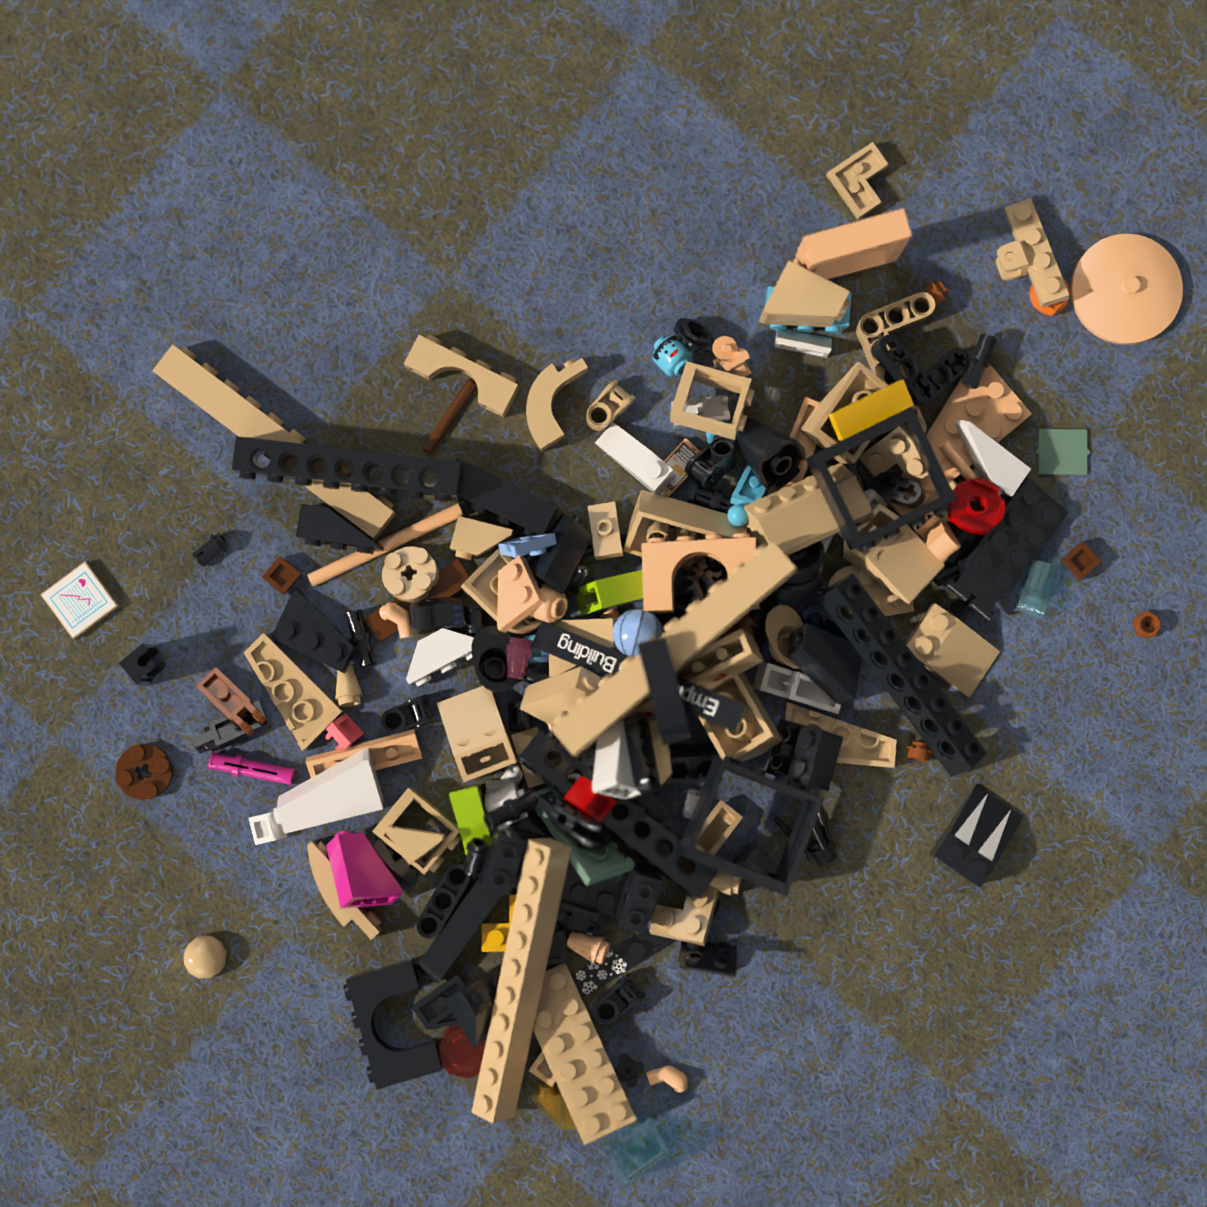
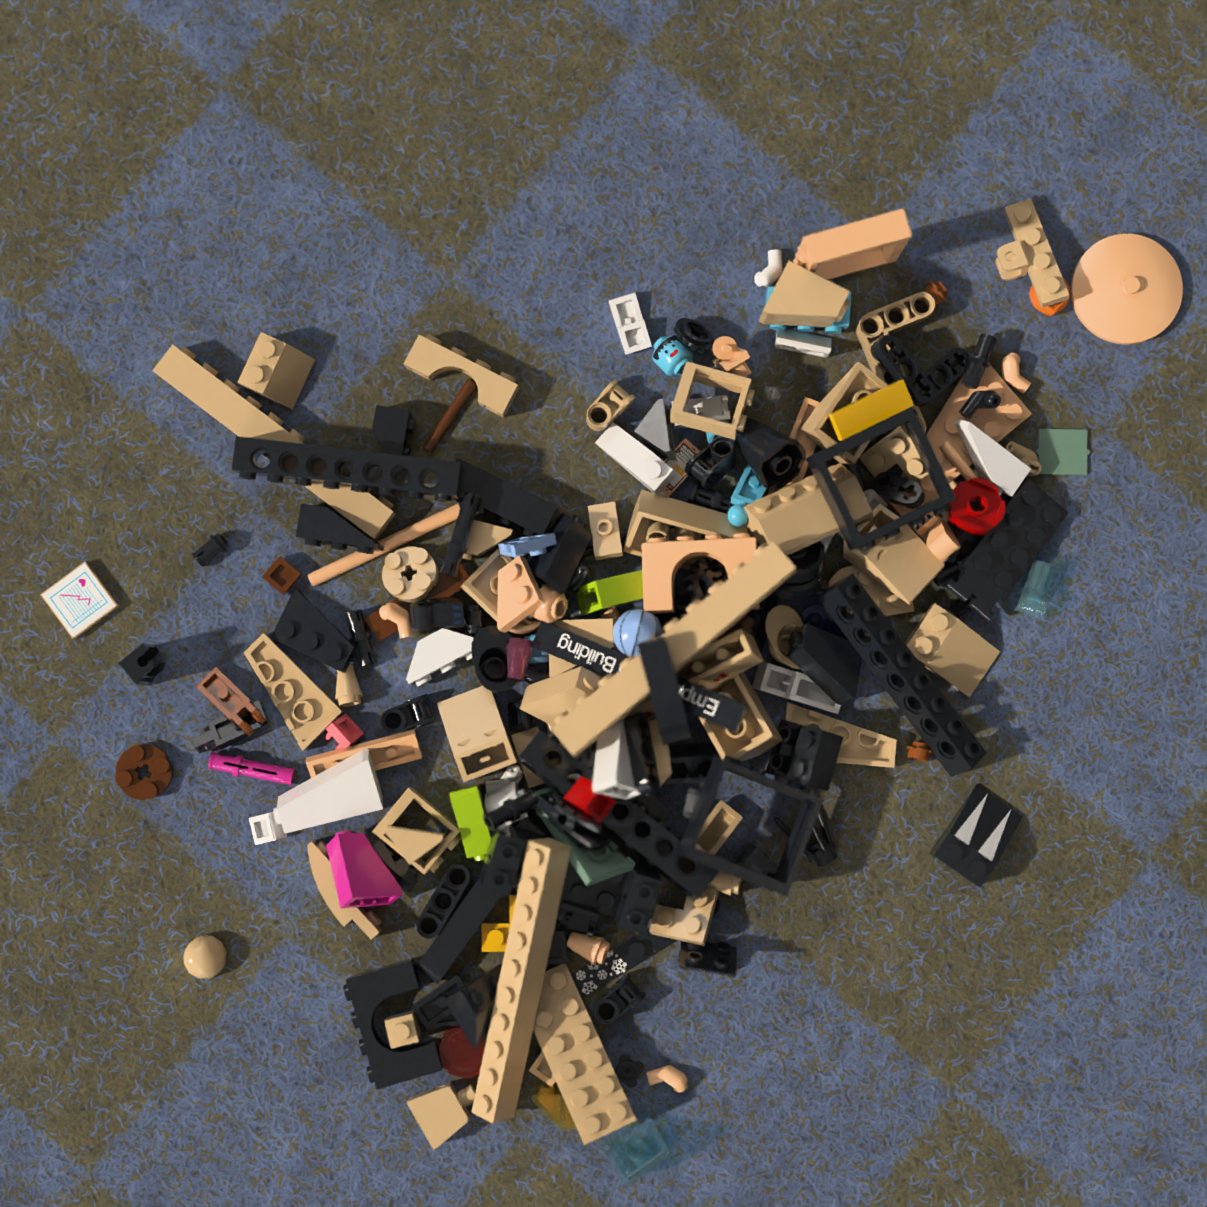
(276, 371): none -> tan slope
(392, 429): none -> black slope
(402, 1029): none -> tan brick
(441, 1111): none -> tan torso
(460, 534): none -> black pin
(477, 849): black pin -> none
(540, 399): tan arch -> none
(630, 323): none -> white slope
(657, 429): none -> flat silver slope
(772, 271): none -> white arm
(852, 176): tan plate -> none
(980, 400): none -> black arm
(1011, 373): none -> light nougat arm
(1026, 456): none -> tan arm
(1080, 560): reddish brown plate -> none
(1154, 624): dark orange plate -> none

